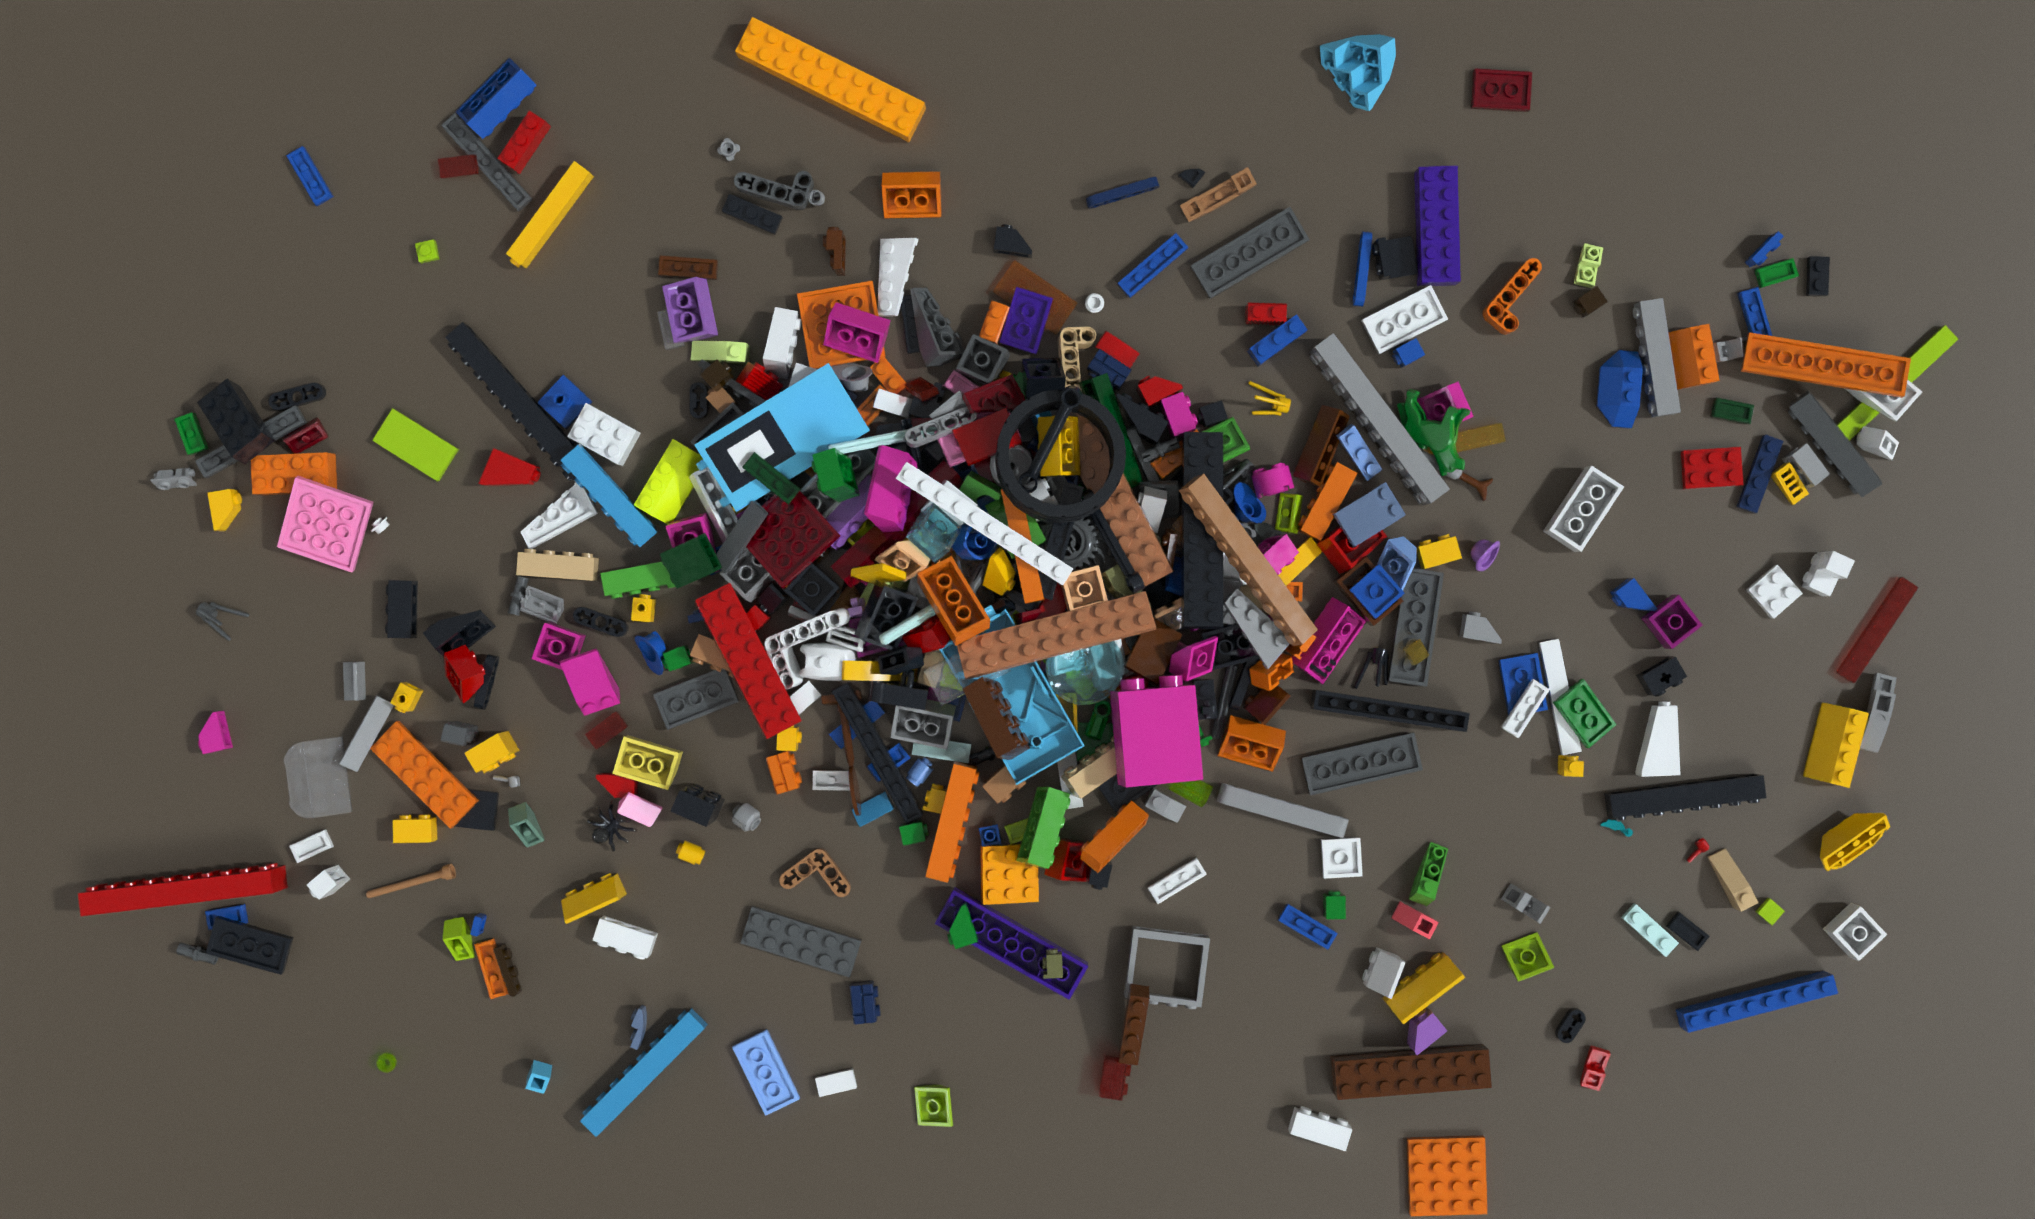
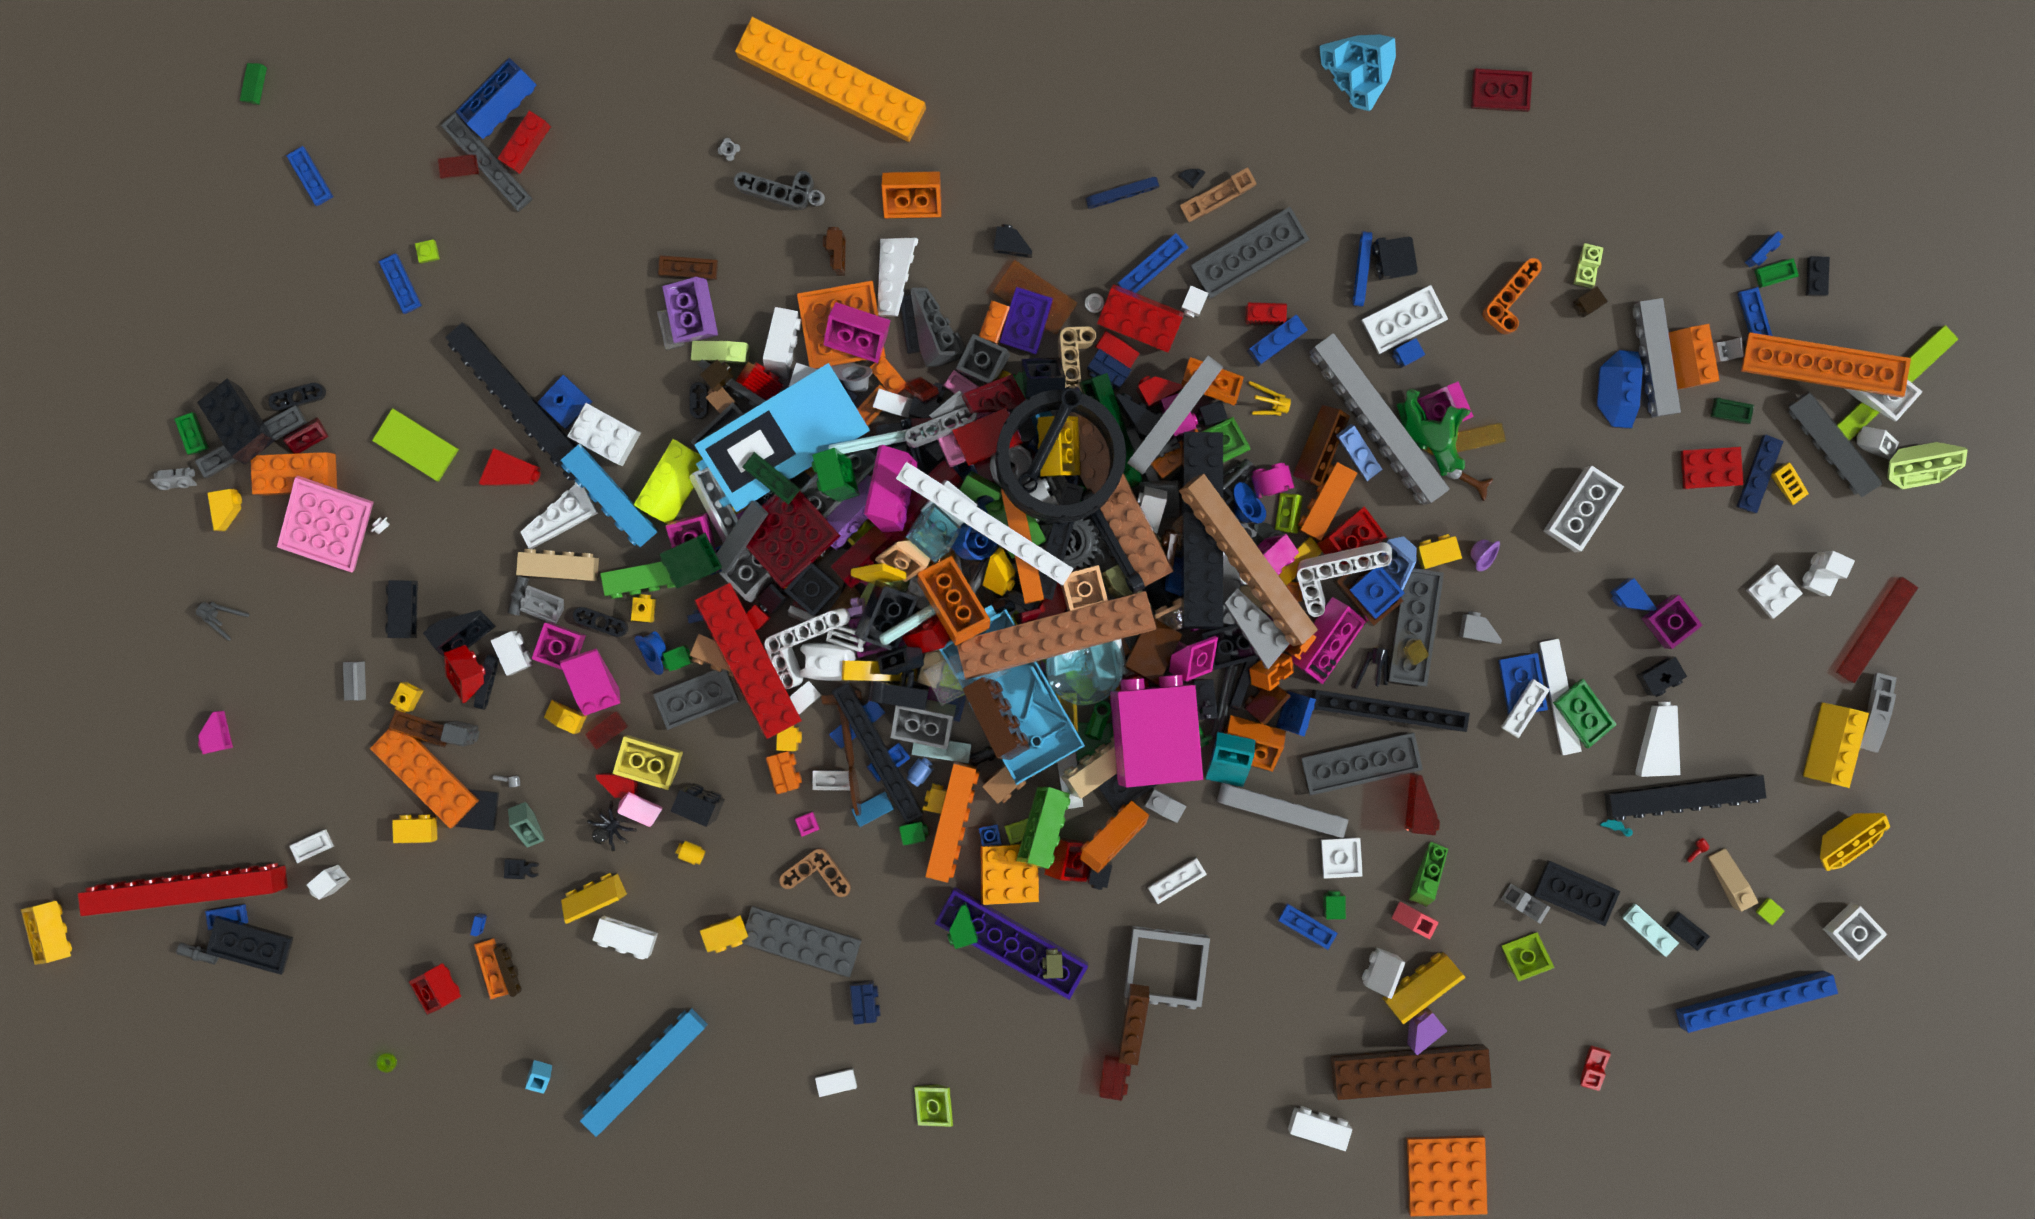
(46, 932): none -> yellow slope
(253, 83): none -> green slope
(316, 779): clear plate -> none
(366, 733): light grey tile -> none
(400, 283): none -> blue tile
(417, 728): none -> reddish brown plate
(435, 988): none -> red slope
(446, 872): medium nougat piece -> none
(458, 938): lime slope -> none
(492, 751): yellow brick -> none
(512, 652): none -> white brick
(517, 869): none -> black plate
(549, 215): yellow brick -> none
(565, 717): none -> yellow slope
(639, 1022): sand blue slope -> none
(723, 934): none -> yellow brick
(746, 817): light grey head -> none
(752, 214): black plate -> none
(766, 1072): light blue tile -> none
(807, 824): none -> dark pink tile
(1140, 318): none -> red brick
(1175, 415): none -> light grey beam
(1194, 302): none -> white brick
(1194, 791): clear neon green slope -> none
(1224, 387): none -> orange plate
(1231, 759): none -> teal slope
(1296, 713): none -> blue plate
(1337, 569): none -> white beam
(1369, 514): sand blue slope -> none
(1420, 812): none -> clear red slope
(1437, 226): dark purple brick -> none
(1570, 766): yellow brick -> none
(1573, 1027): black beam -> none
(1576, 893): none -> black plate
(1806, 465): light grey hinge -> none
(1925, 464): none -> yellowish green wedge

